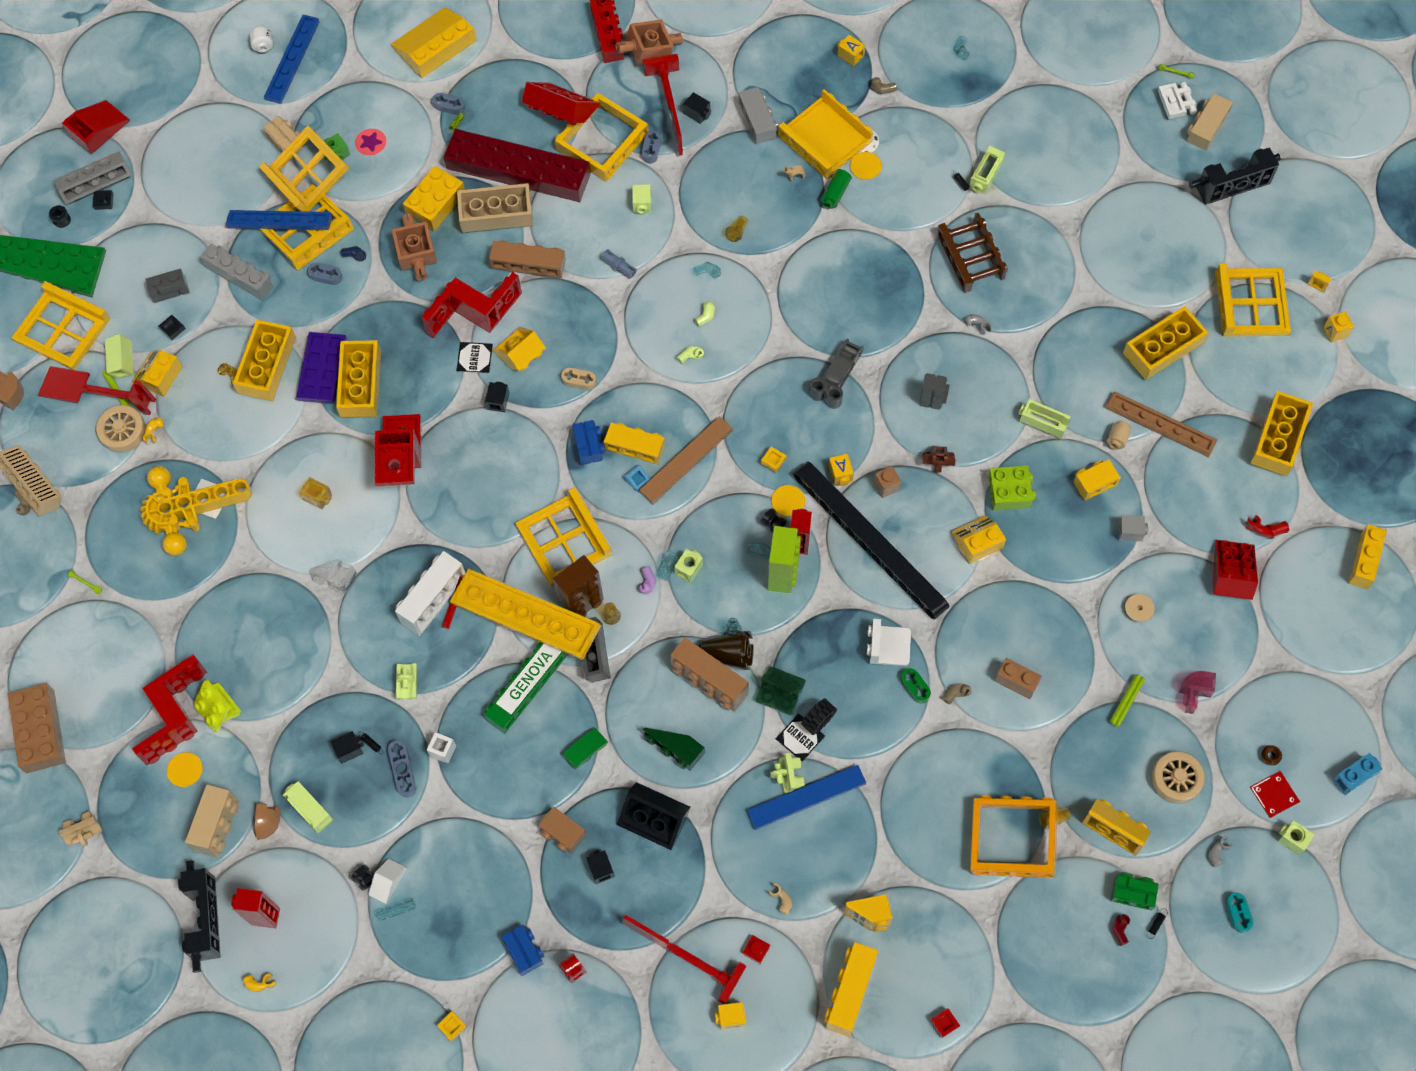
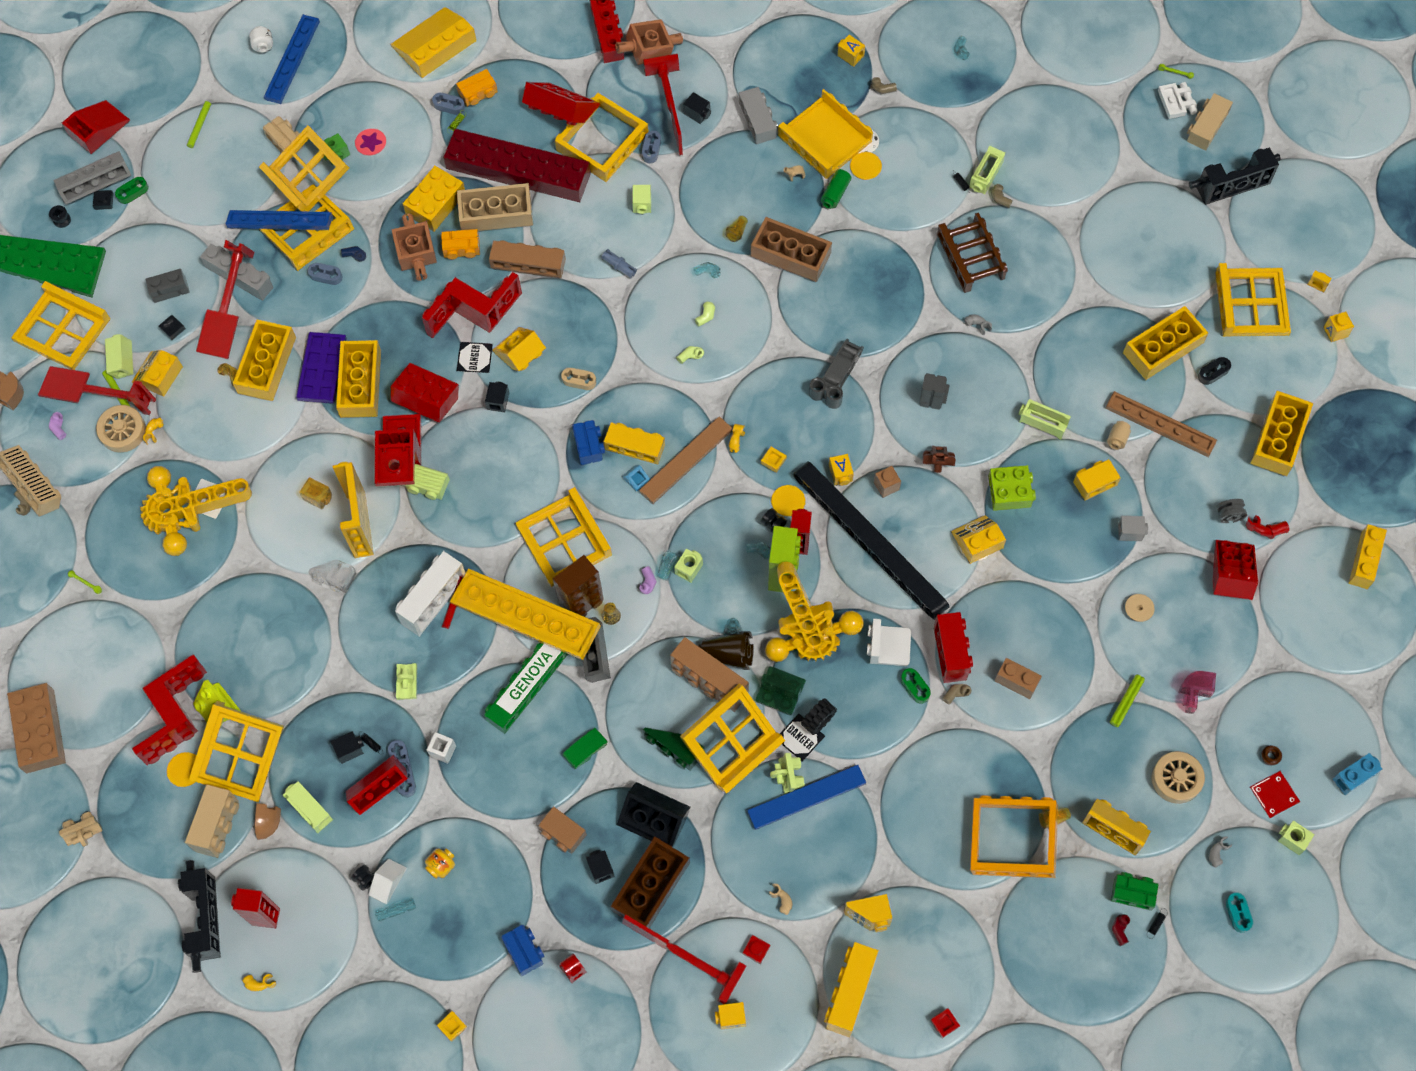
(55, 425): none -> lavender arm
(131, 190): none -> green beam
(198, 125): none -> lime bar
(209, 743): none -> yellow window
(219, 326): none -> red piece
(357, 530): none -> yellow panel
(376, 785): none -> red brick
(424, 392): none -> red brick
(429, 482): none -> yellowish green brick
(440, 863): none -> yellow head
(460, 243): none -> light orange brick
(477, 88): none -> light orange brick
(651, 883): none -> reddish brown brick
(734, 442): none -> yellow arm
(748, 758): none -> yellow window
(791, 249): none -> medium nougat brick
(801, 631): none -> yellow piece
(952, 647): none -> red brick
(998, 196): none -> dark tan arm
(1212, 367): none -> black beam
(1232, 510): none -> dark grey wheel

